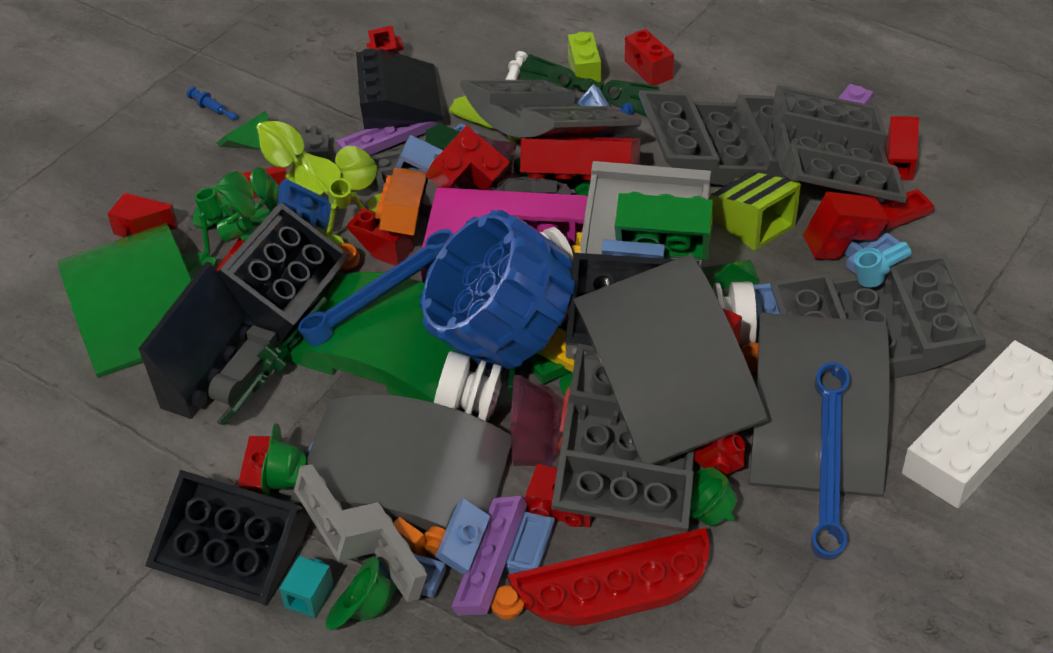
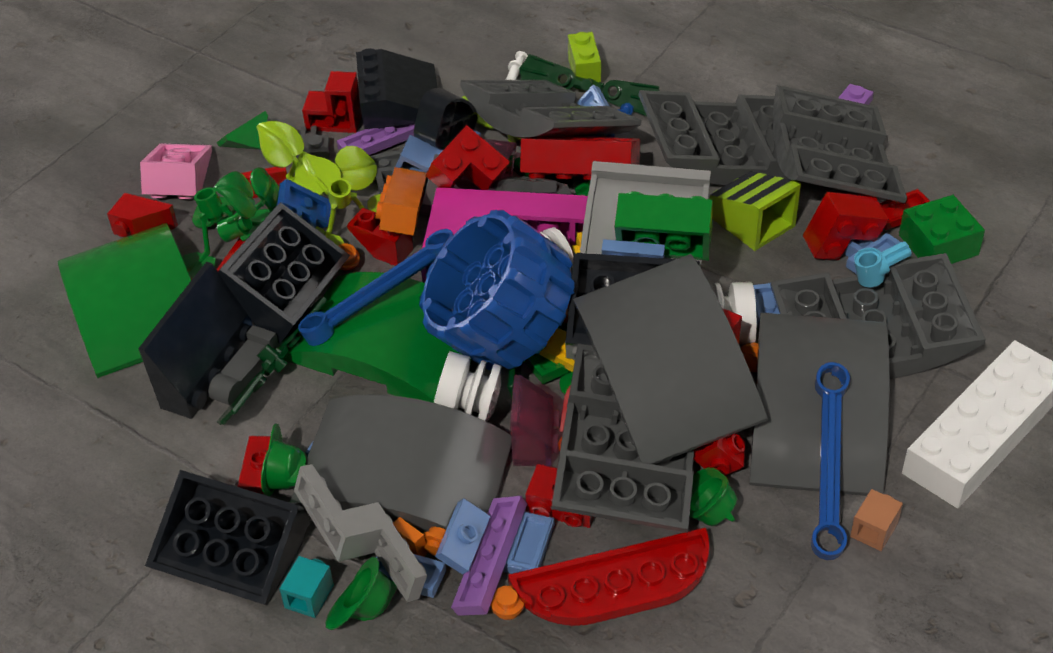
(175, 170): none -> bright pink slope
(205, 100): blue piece -> none
(335, 107): none -> red brick
(385, 39): red brick -> none
(443, 117): none -> black beam
(649, 57): red brick -> none
(731, 272): green slope -> none
(876, 519): none -> nougat brick
(902, 145): red slope -> none
(942, 228): none -> green brick

